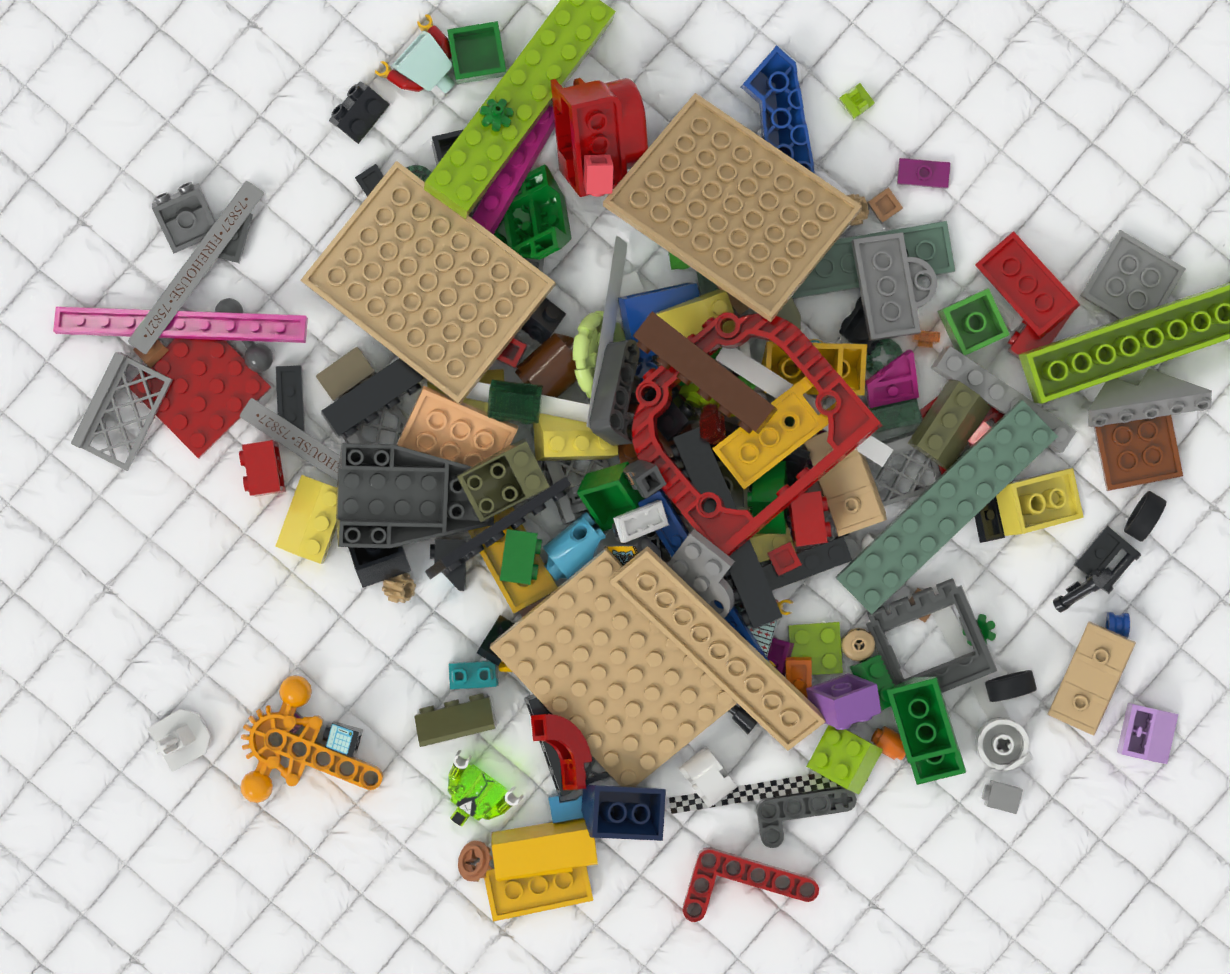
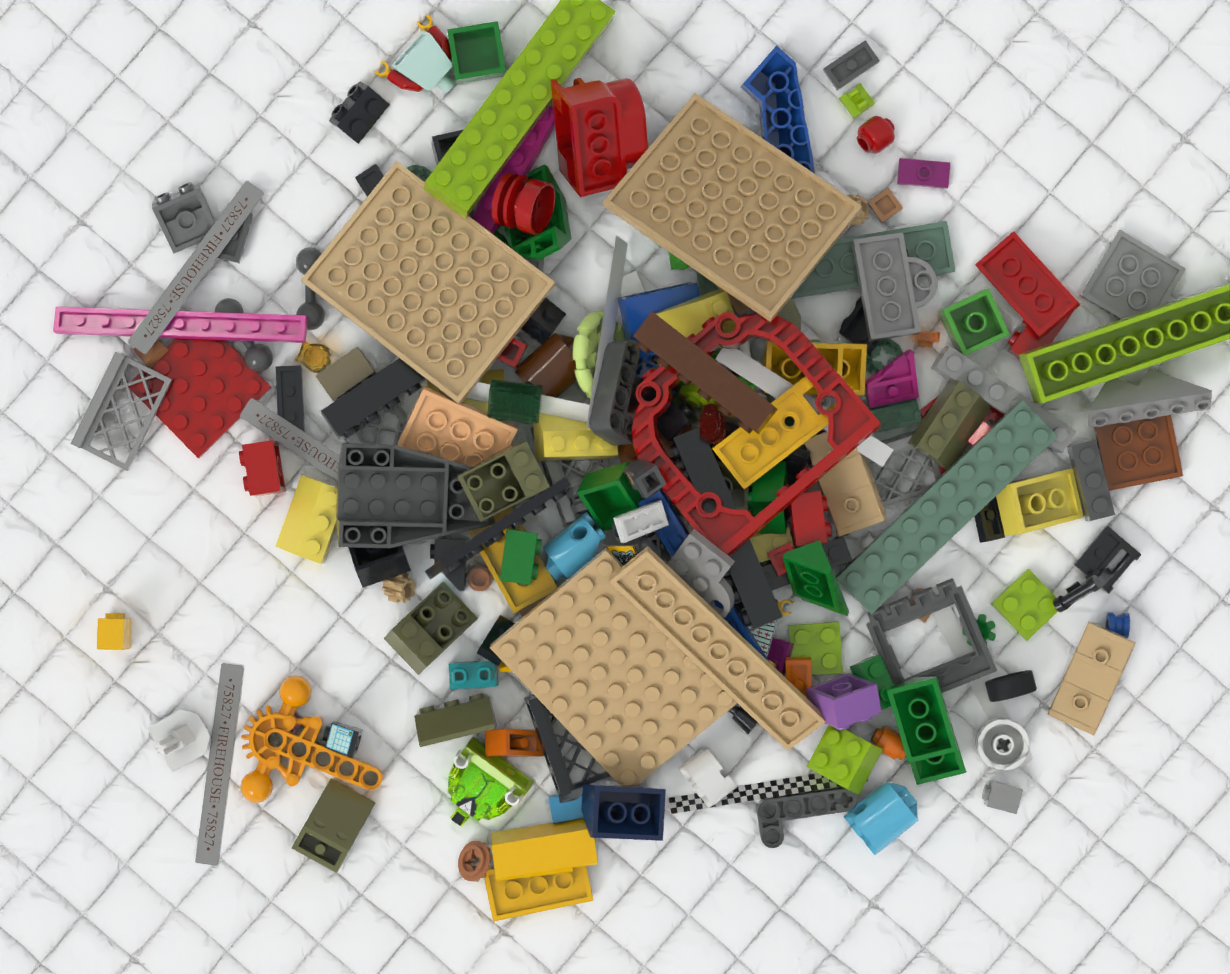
(114, 632): none -> yellow brick
(219, 764): none -> light grey sticker
(310, 308): none -> dark grey piece
(314, 357): none -> clear yellow animal
(333, 825): none -> olive slope
(430, 628): none -> olive slope
(479, 578): none -> nougat plate
(496, 114): green plant -> none
(497, 768): none -> lime plate
(512, 743): none -> orange slope
(523, 203): none -> red wheel
(569, 745): red arch -> none
(598, 175): coral brick -> none
(743, 876): red beam -> none
(813, 577): none -> green slope
(850, 639): tan head -> none
(851, 65): none -> dark grey plate
(876, 134): none -> red head
(883, 815): none -> medium azure cylinder
(1026, 604): none -> lime plate
(1091, 481): none -> dark grey brick
(1145, 516): black tyre -> none
(1147, 733): lavender slope -> none

